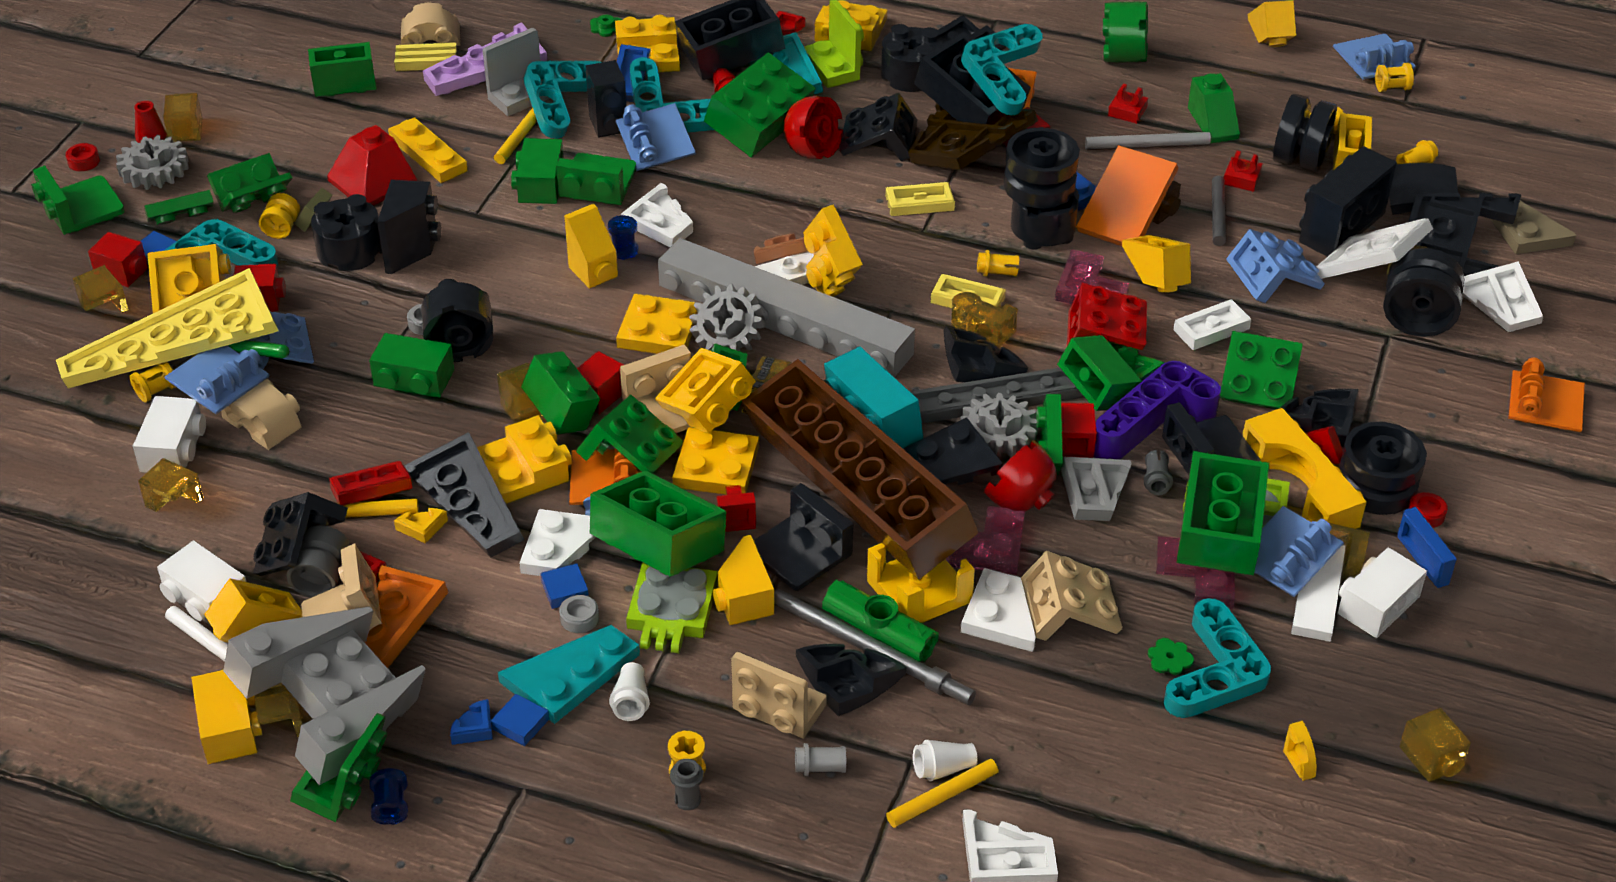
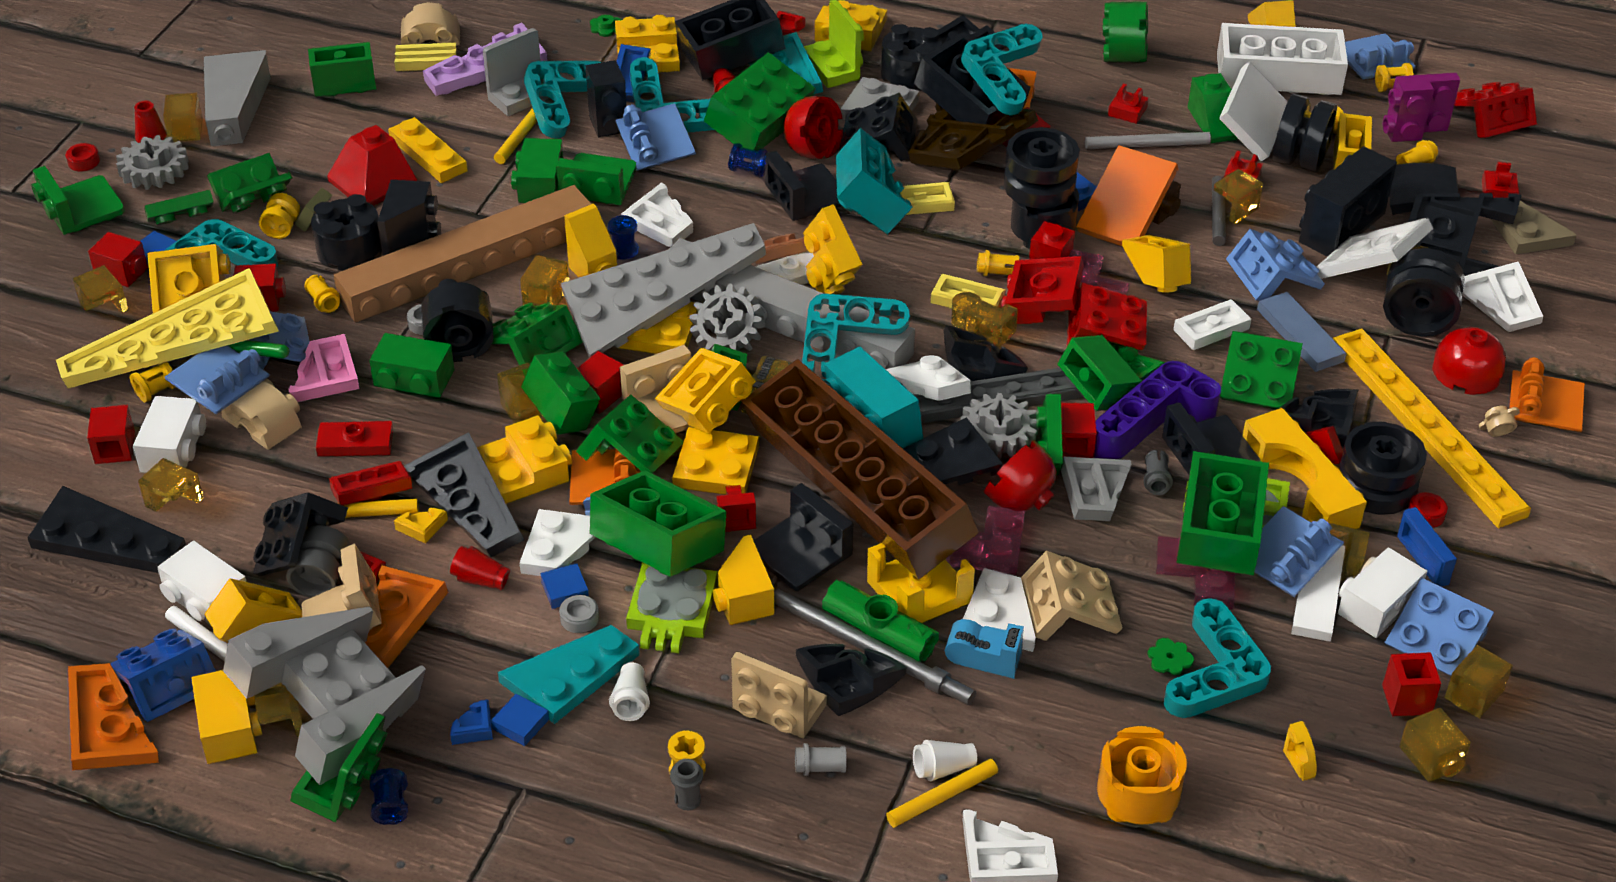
(101, 533): none -> black wing
(103, 723): none -> orange wing
(111, 434): none -> red brick
(163, 671): none -> blue bracket
(233, 93): none -> light grey slope
(325, 297): none -> yellow pin
(325, 370): none -> bright pink wing
(354, 438): none -> red plate
(457, 254): none -> medium nougat brick
(479, 569): none -> red cone
(537, 331): none -> green bracket
(543, 281): none -> clear yellow brick
(649, 289): none -> light grey wing
(737, 156): none -> clear blue bush
(800, 191): none -> black bracket
(830, 326): none -> teal beam
(867, 182): none -> teal wedge
(871, 89): none -> light grey wing
(932, 378): none -> white wing
(985, 647): none -> dark azure leg
(1043, 287): none -> red plate
(1051, 242): none -> red brick
(1141, 776): none -> light orange brick
(1242, 192): none -> clear yellow panel
(1254, 111): none -> white tile
(1286, 56): none -> white brick
(1298, 326): none -> sand blue tile
(1411, 684): none -> red brick
(1420, 105): none -> magenta plate
(1436, 432): none -> yellow tile
(1439, 624): none -> medium blue hinge
(1470, 360): none -> red cylinder
(1478, 681): none -> clear yellow brick
(1499, 107): none -> red bracket
(1500, 181): none -> red tile
(1500, 420): none -> tan plate

